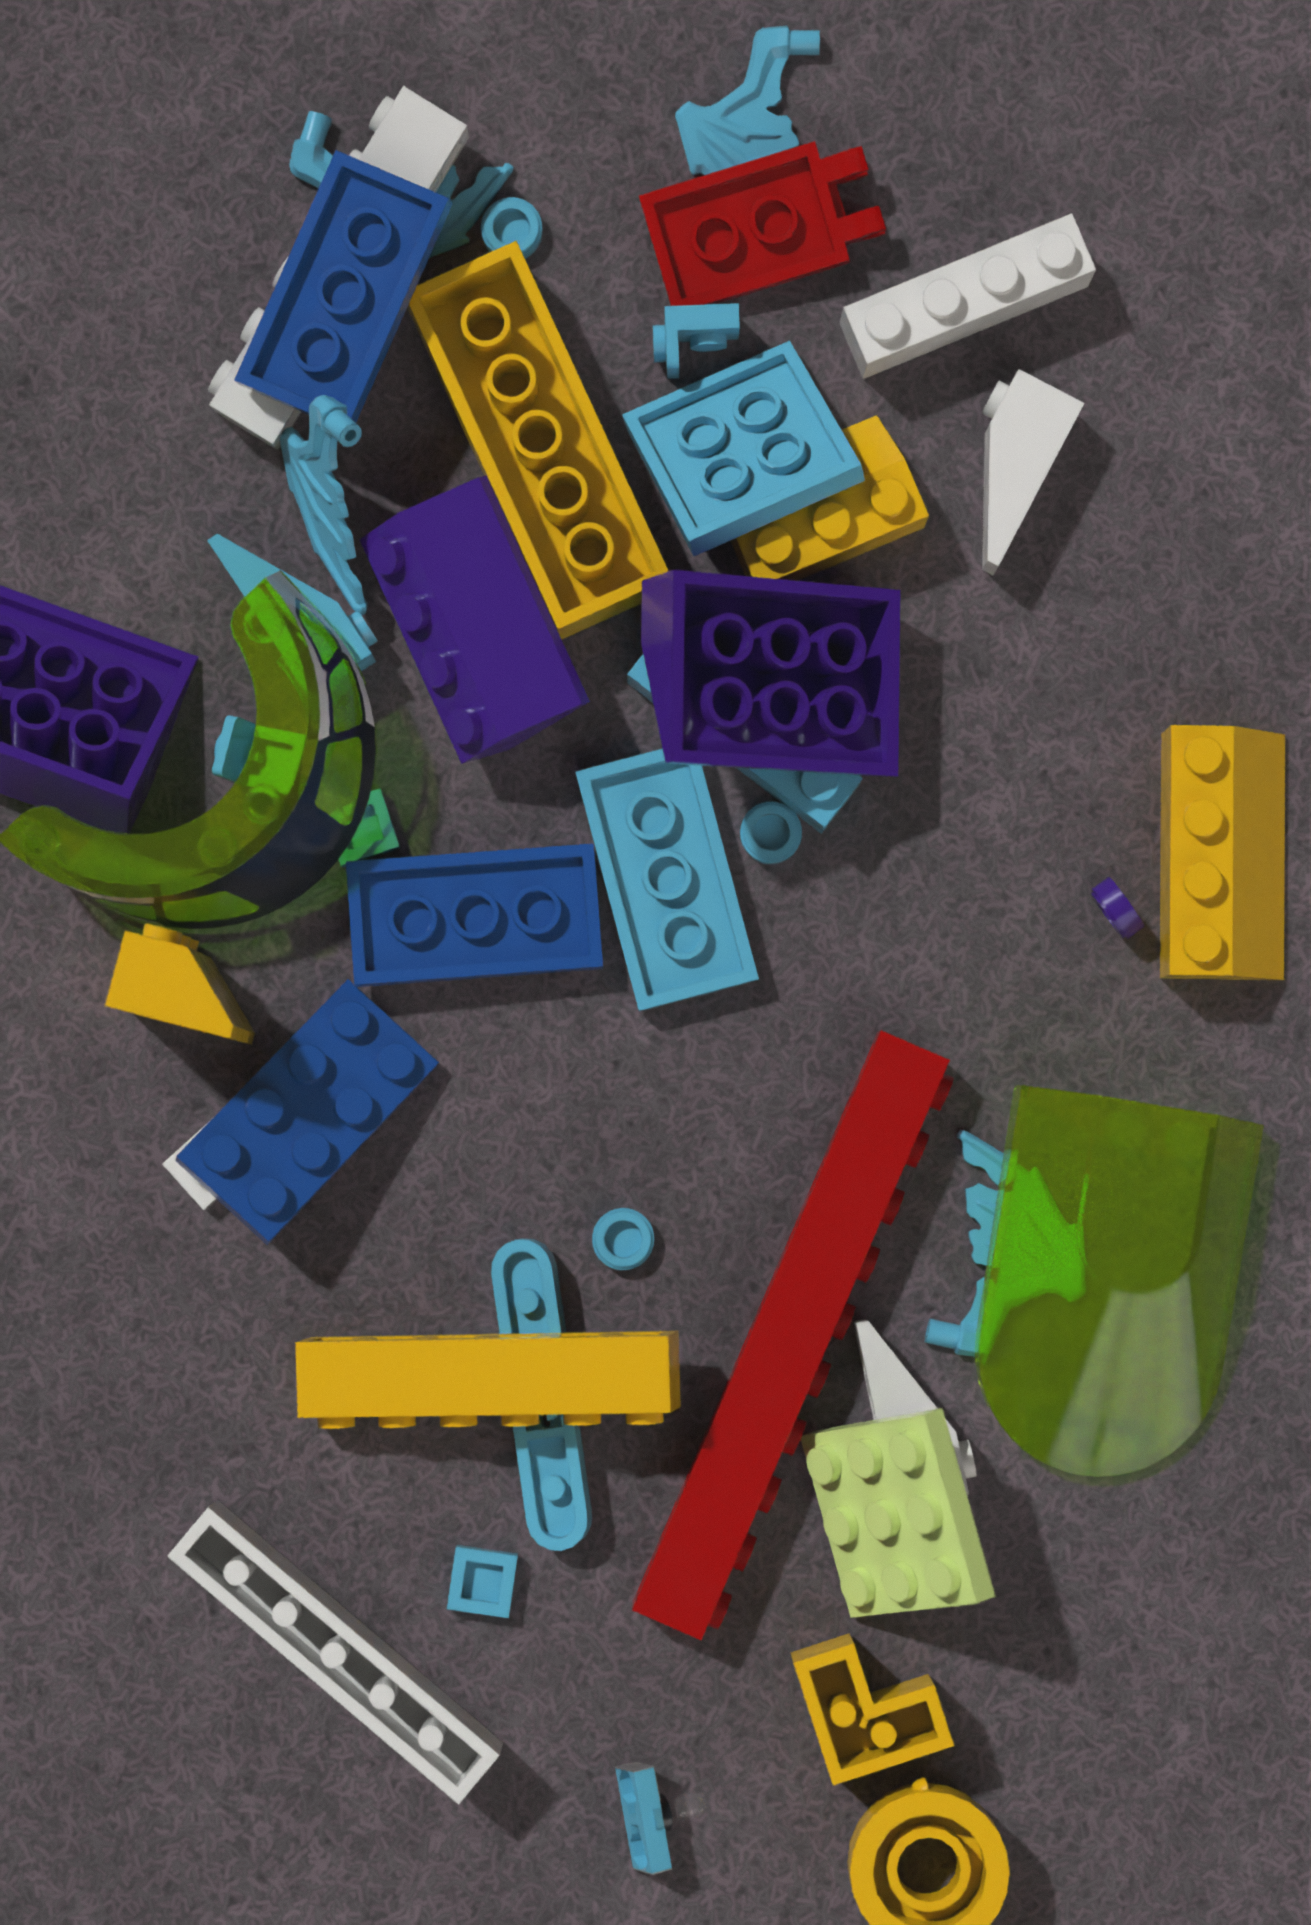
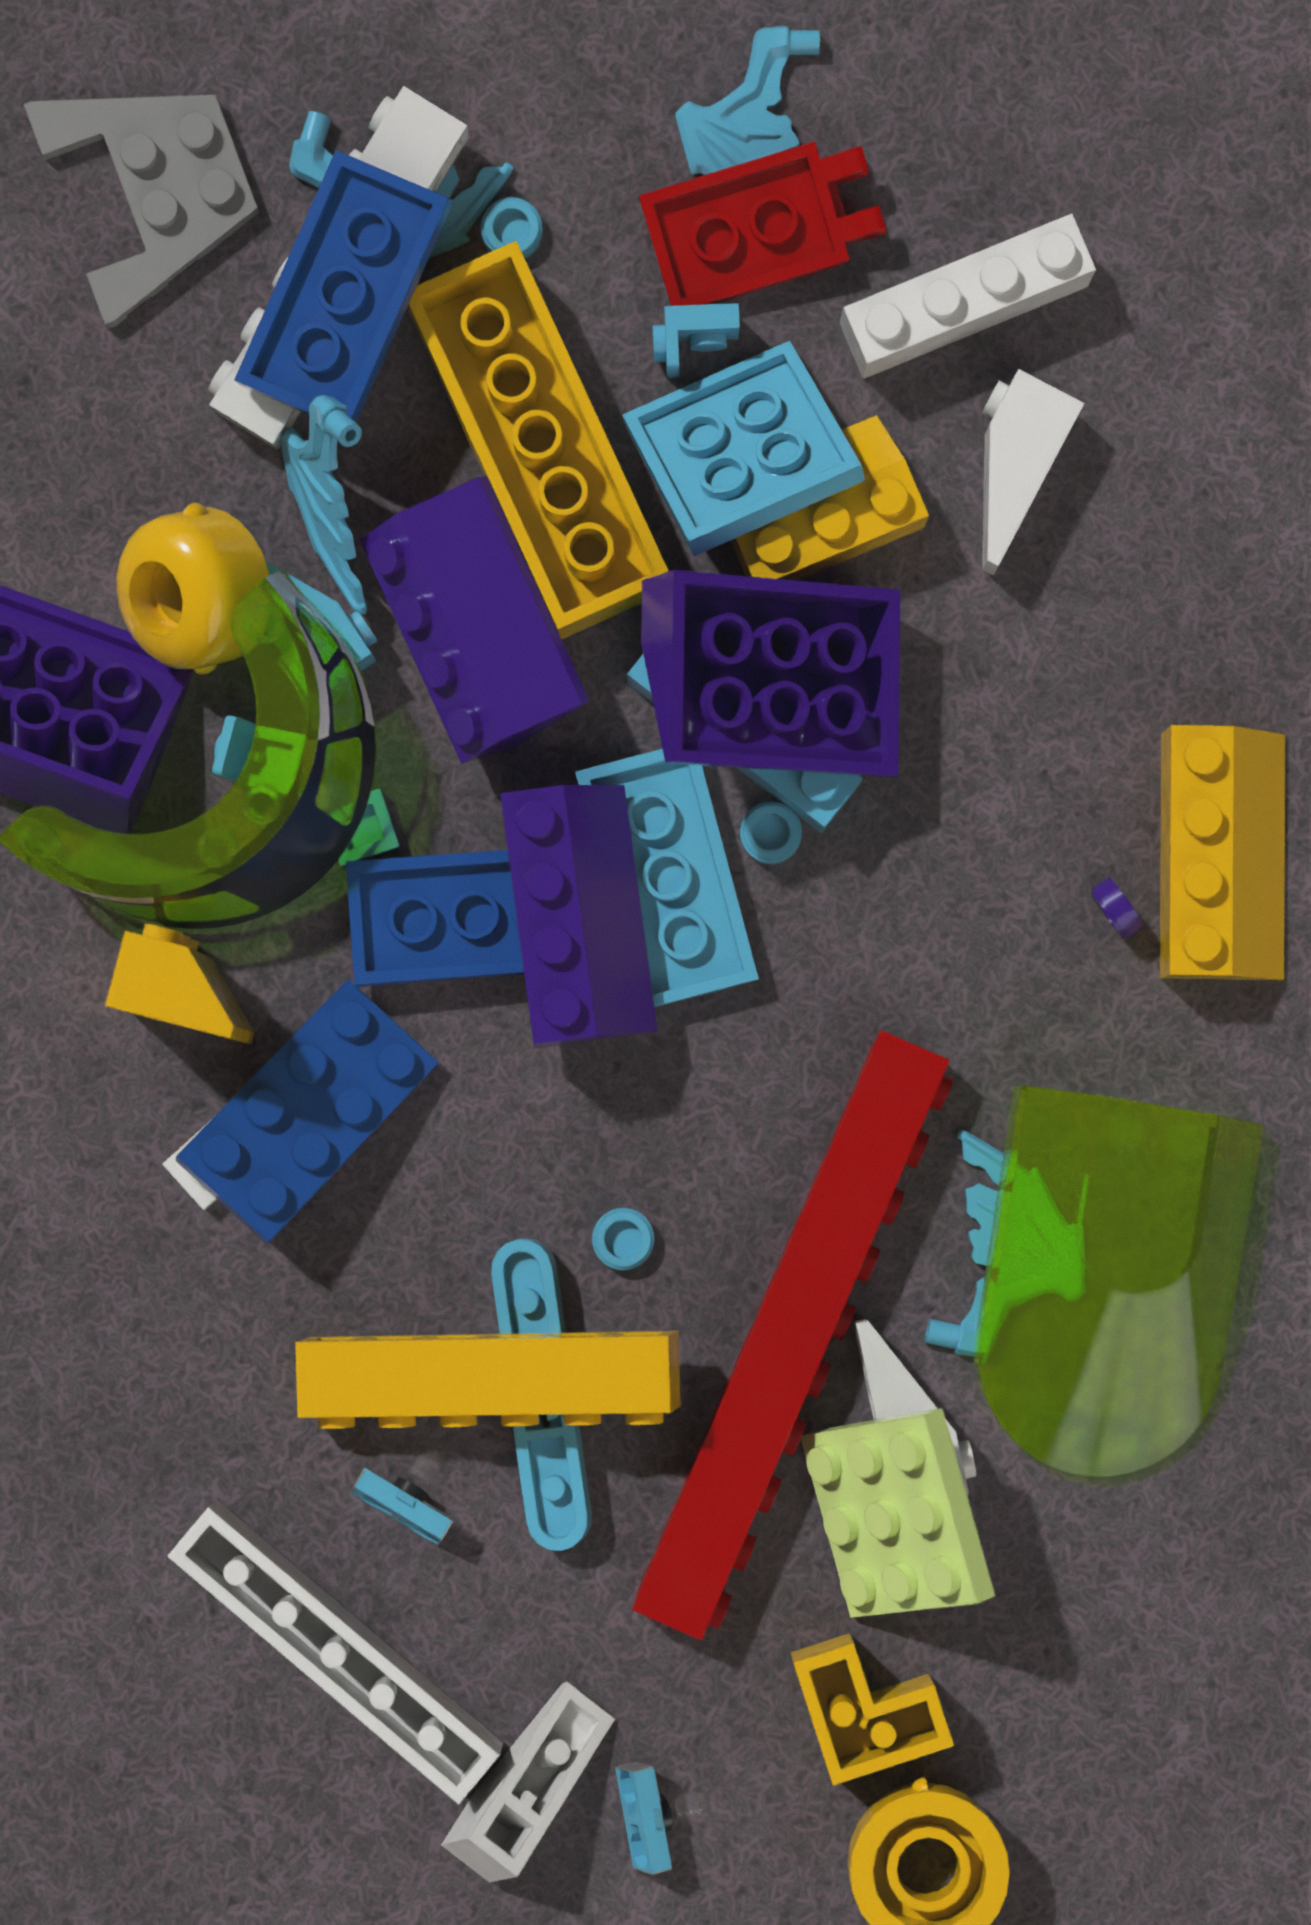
(176, 177): none -> light grey wing
(184, 582): none -> yellow piece
(405, 1500): none -> medium azure piece
(482, 1581): medium azure tile -> none
(528, 1786): none -> white slope
(578, 913): none -> dark purple slope

